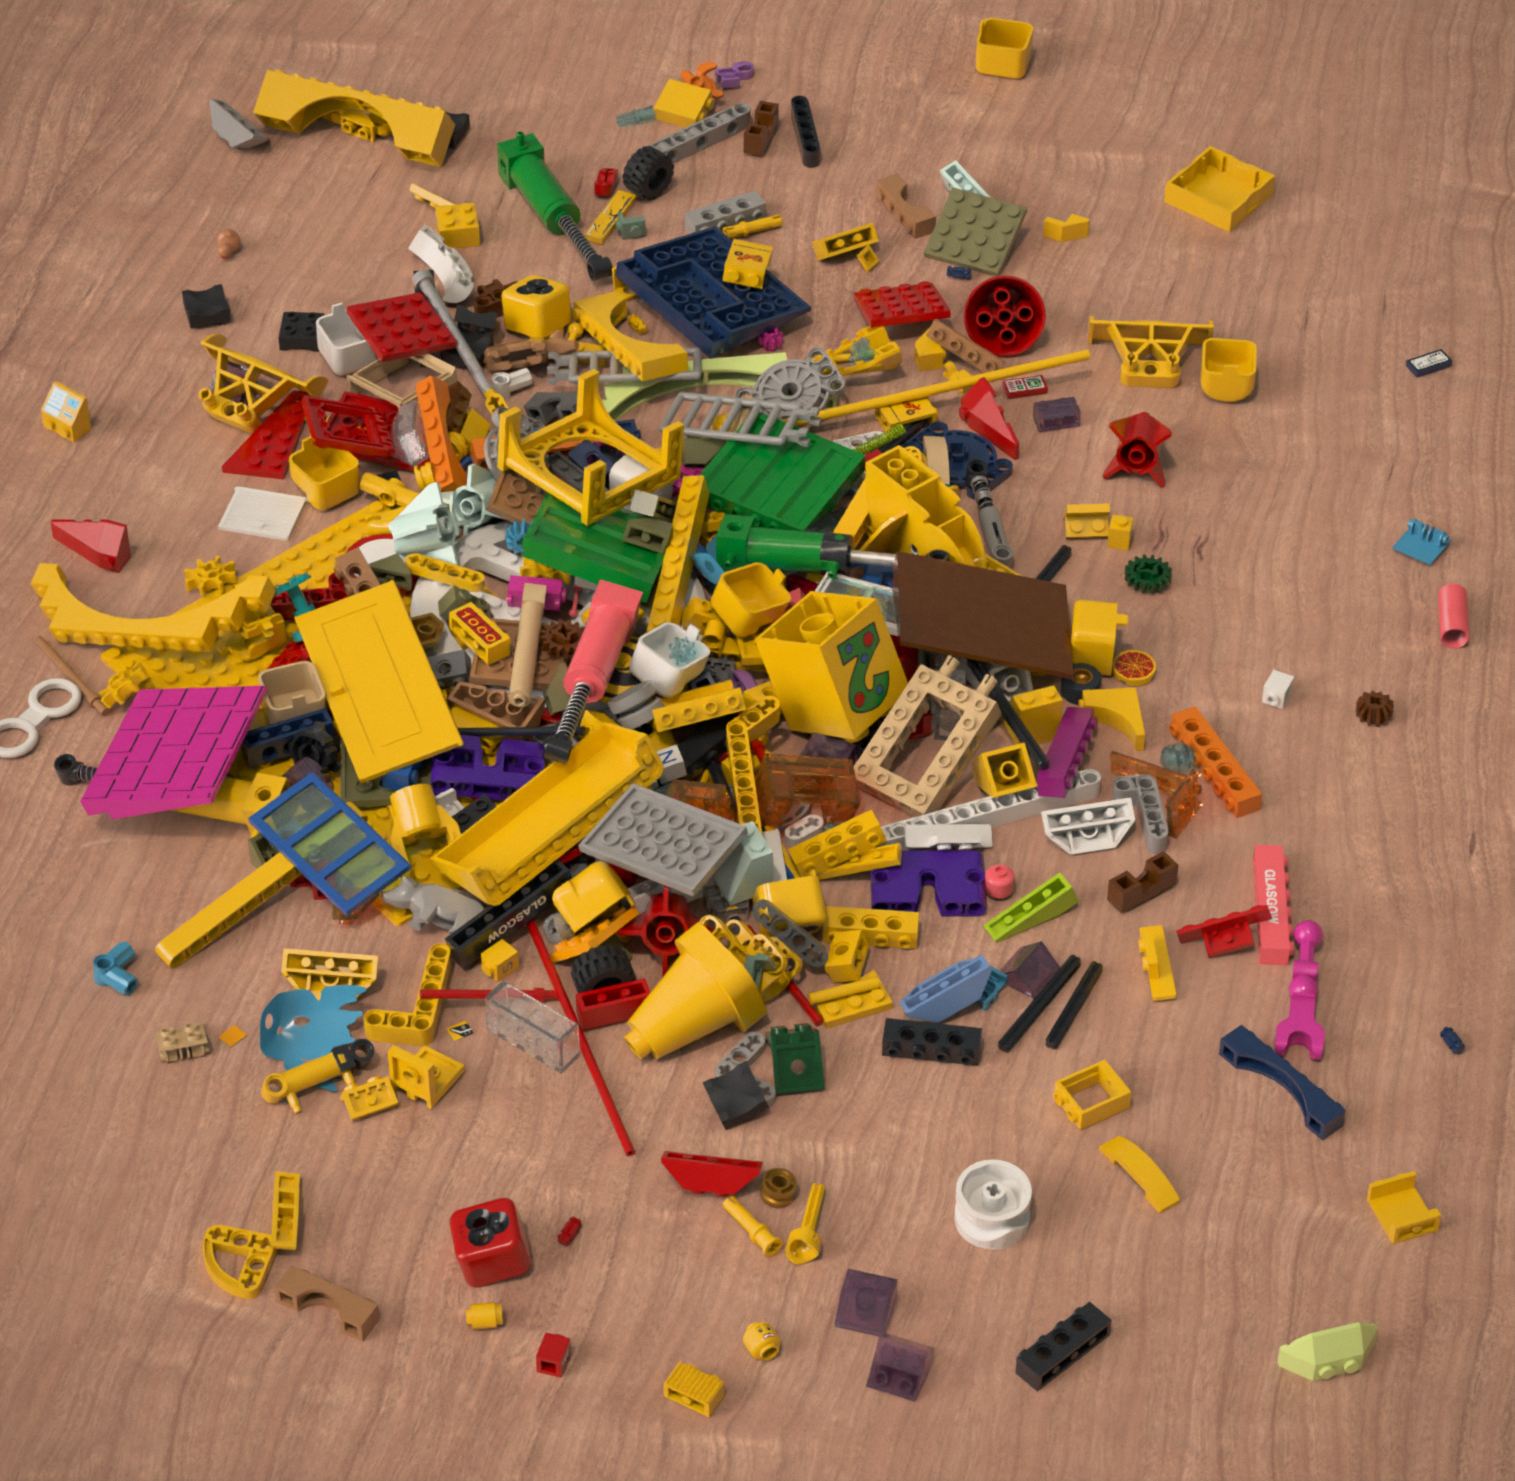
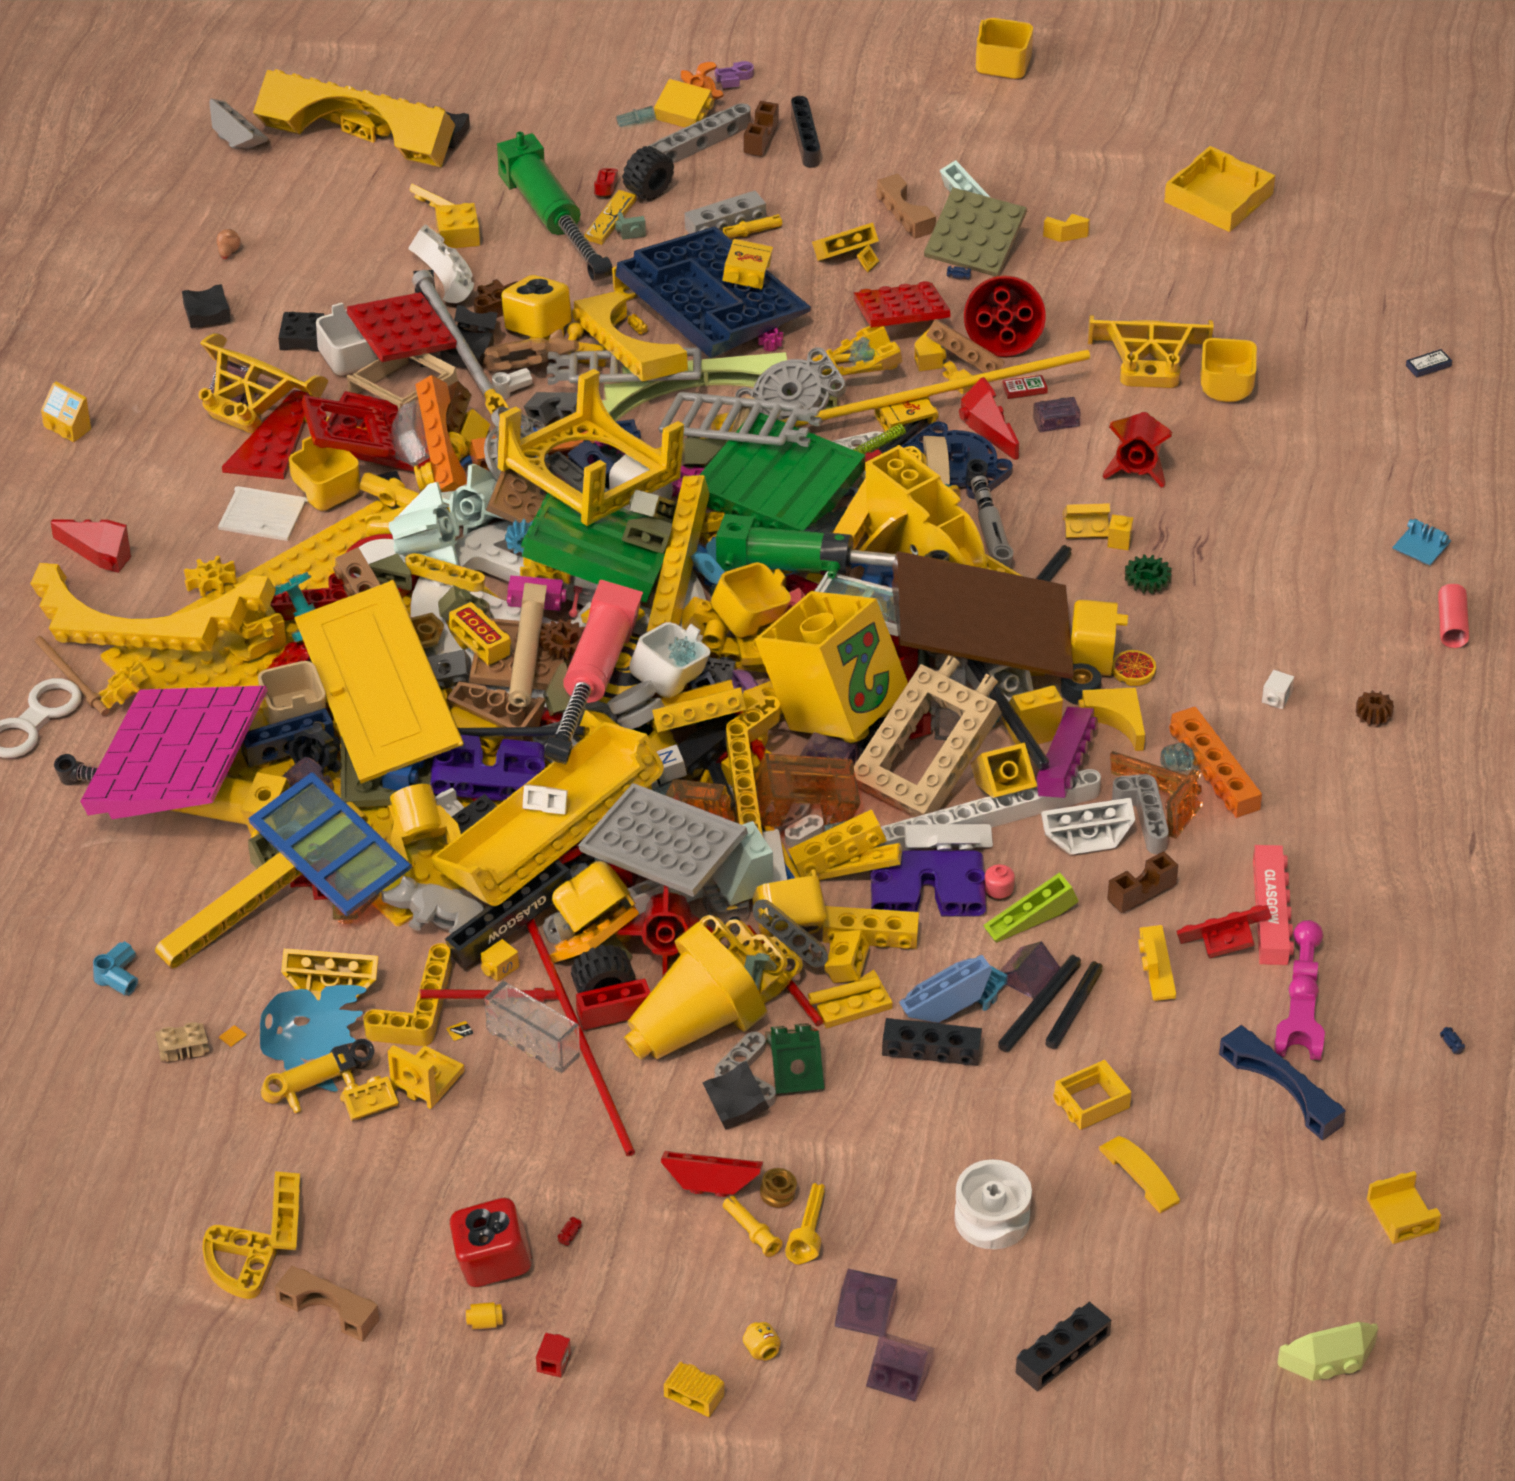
(545, 799): none -> white slope

